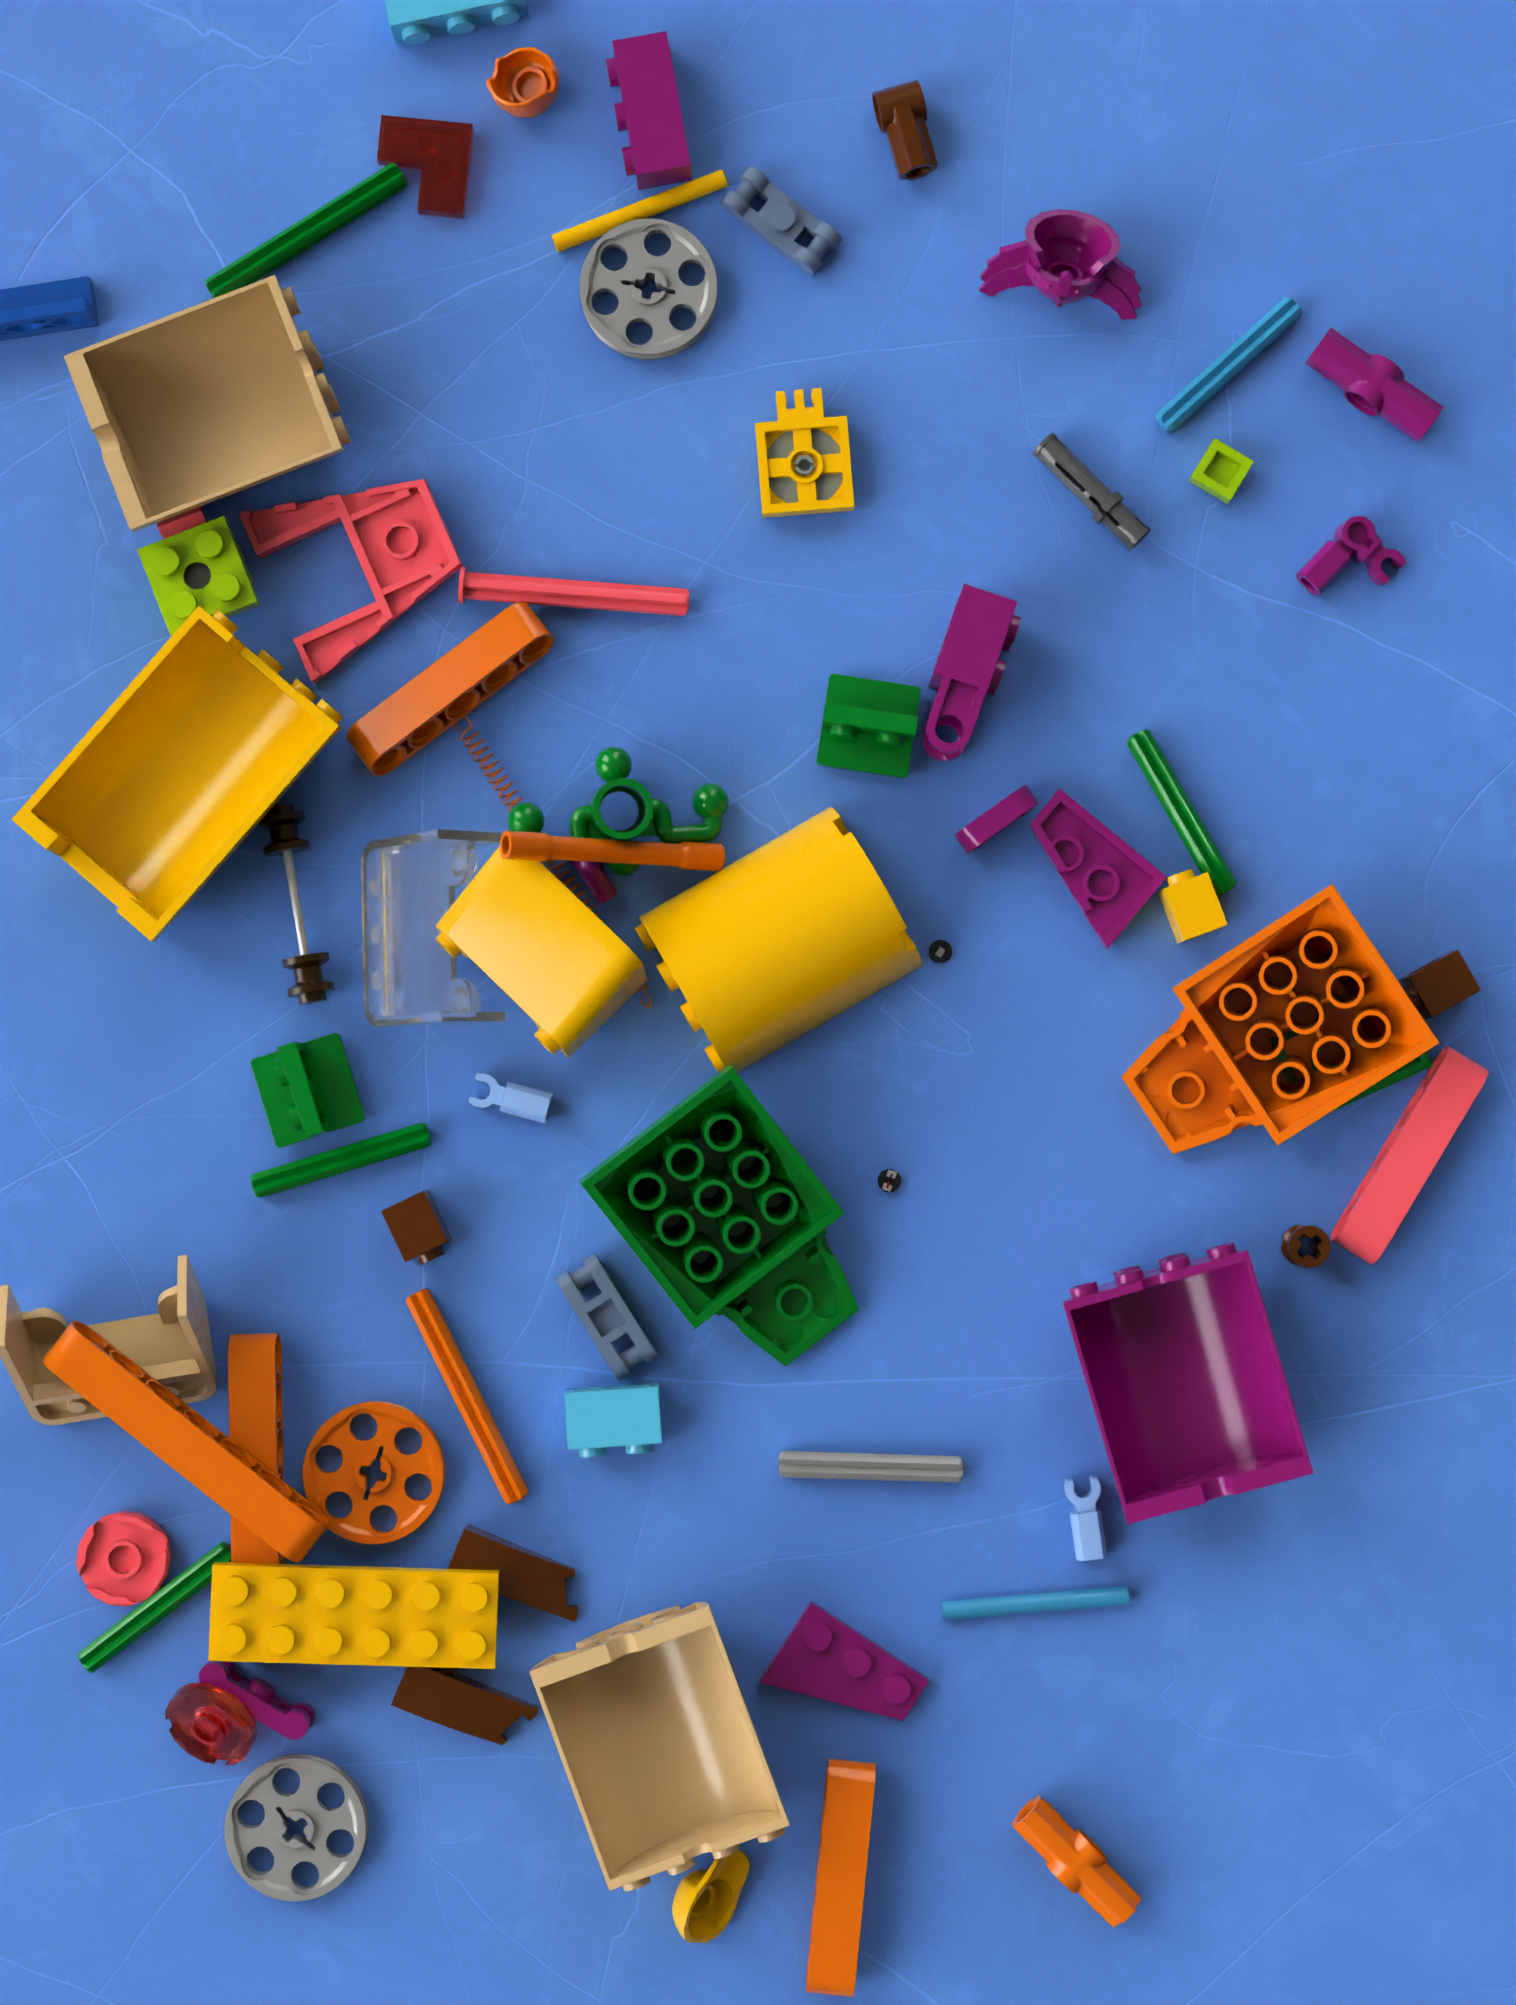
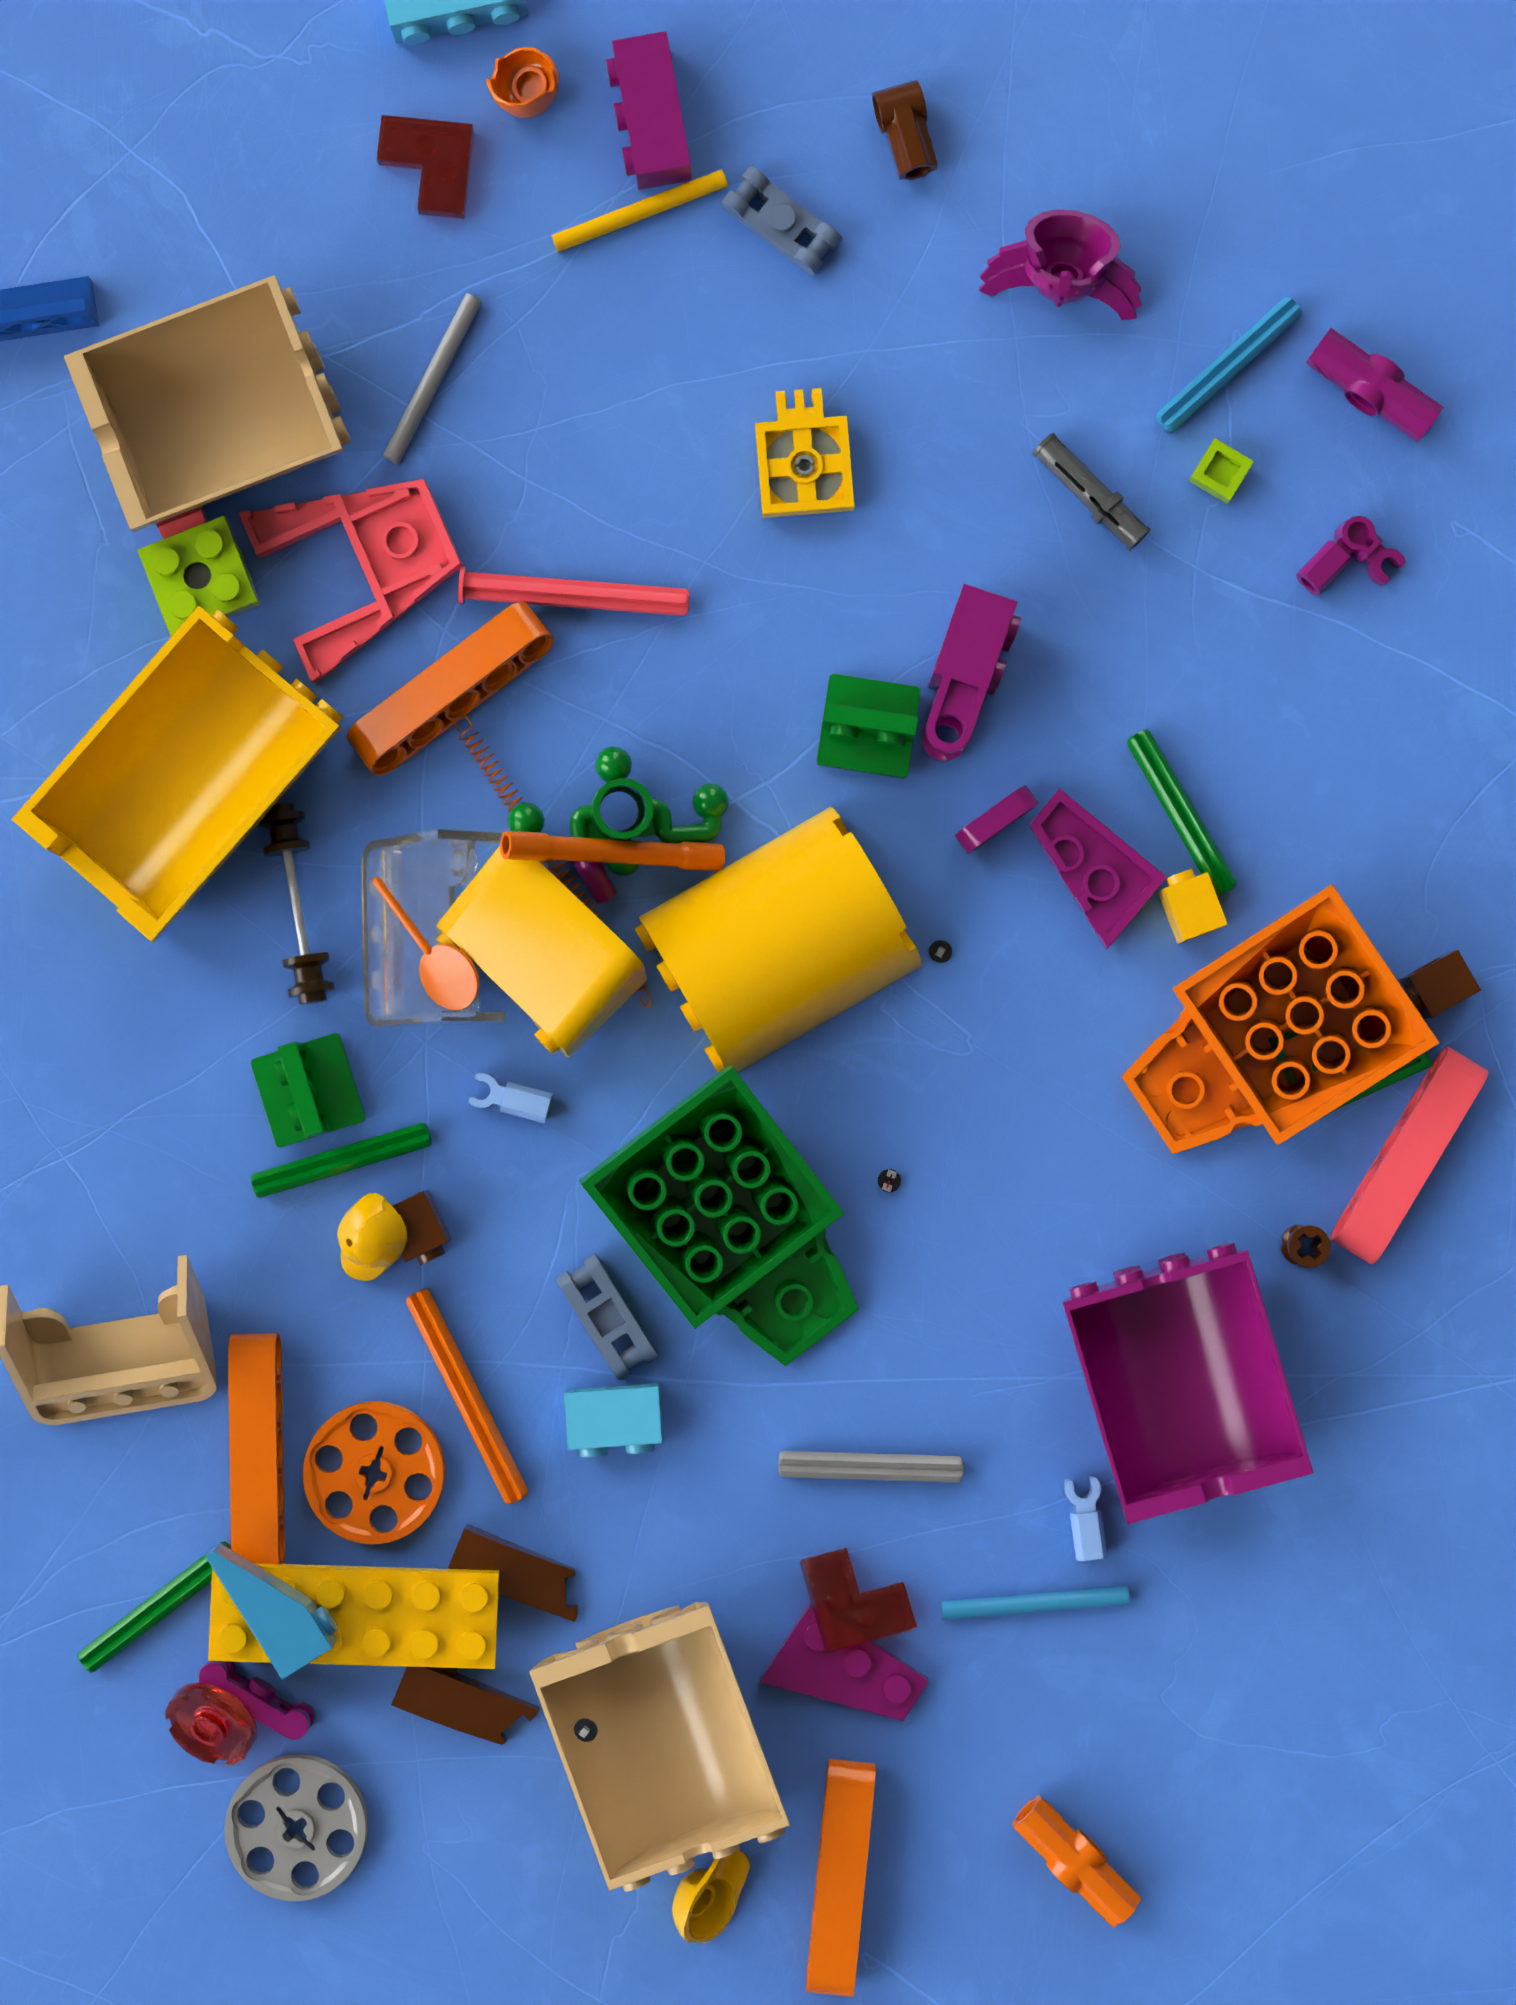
(124, 1558): coral tile -> none
(186, 1441): orange beam -> none
(278, 1615): none -> dark azure slope
(308, 231): green axle -> none
(370, 1237): none -> yellow cap
(432, 378): none -> light grey bar
(443, 969): none -> piece
(585, 1730): none -> black piece
(642, 266): light grey wedge -> none
(844, 1613): none -> clear red tile

